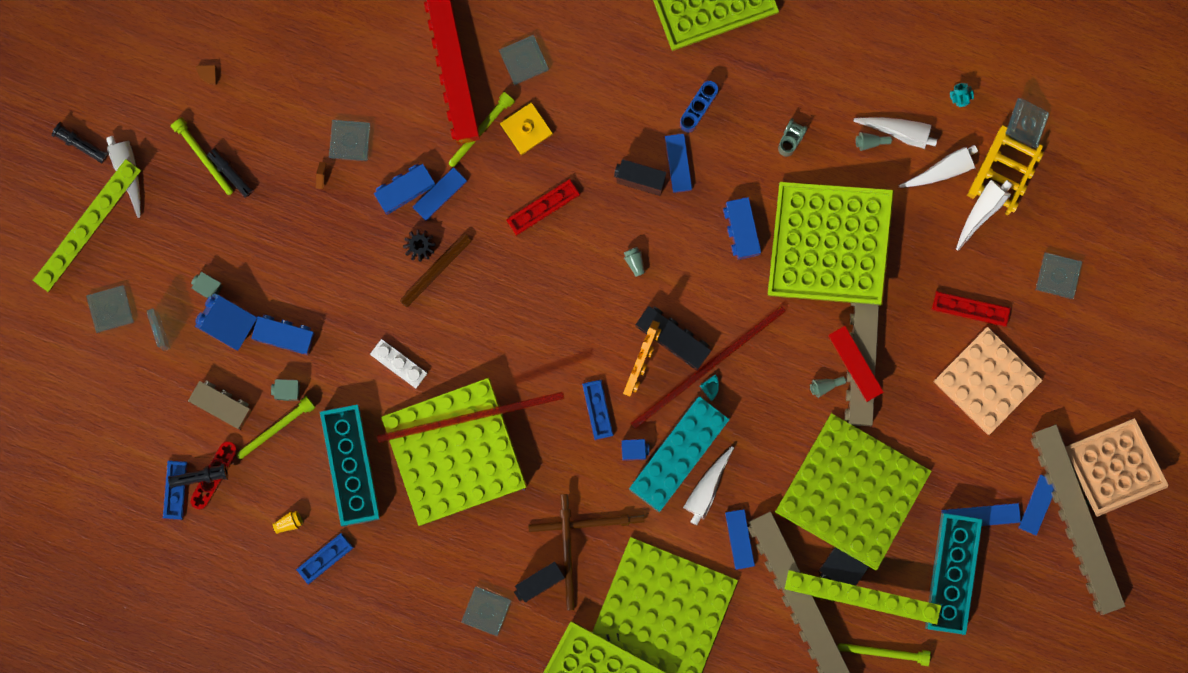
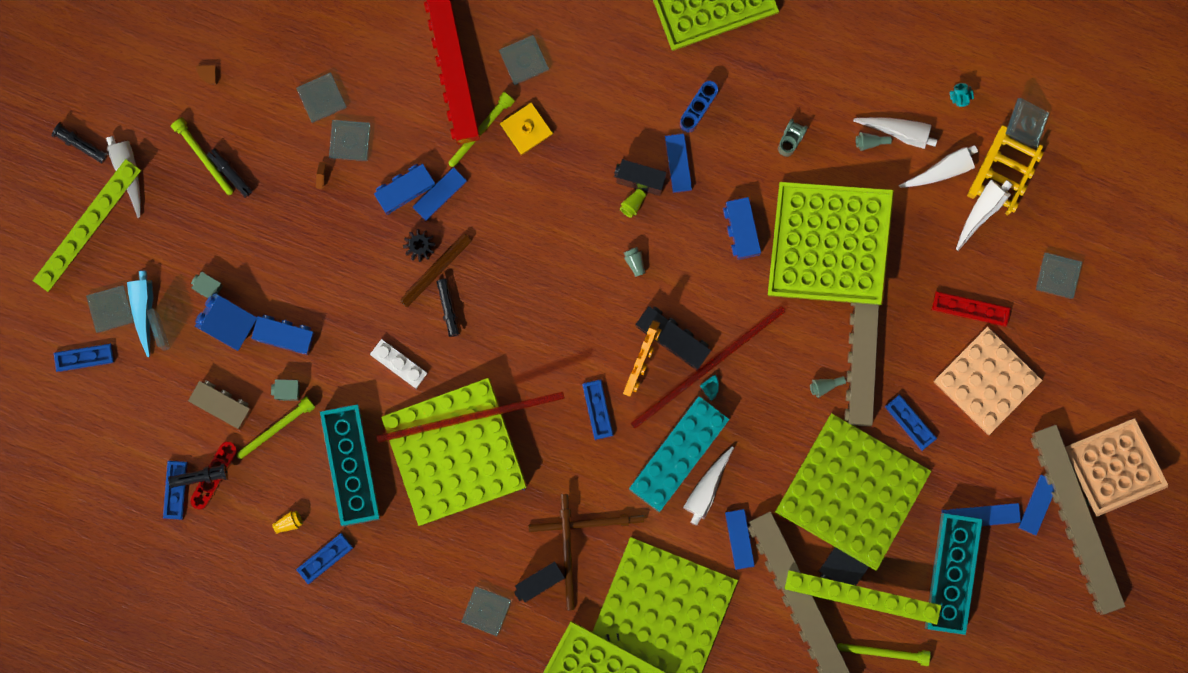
(83, 357): none -> blue tile
(141, 300): none -> medium azure piece
(321, 97): none -> clear light blue tile
(450, 316): none -> black pin
(543, 207): red tile -> none
(632, 203): none -> lime cone
(634, 449): blue brick -> none
(855, 364): red tile -> none
(910, 422): none -> blue tile

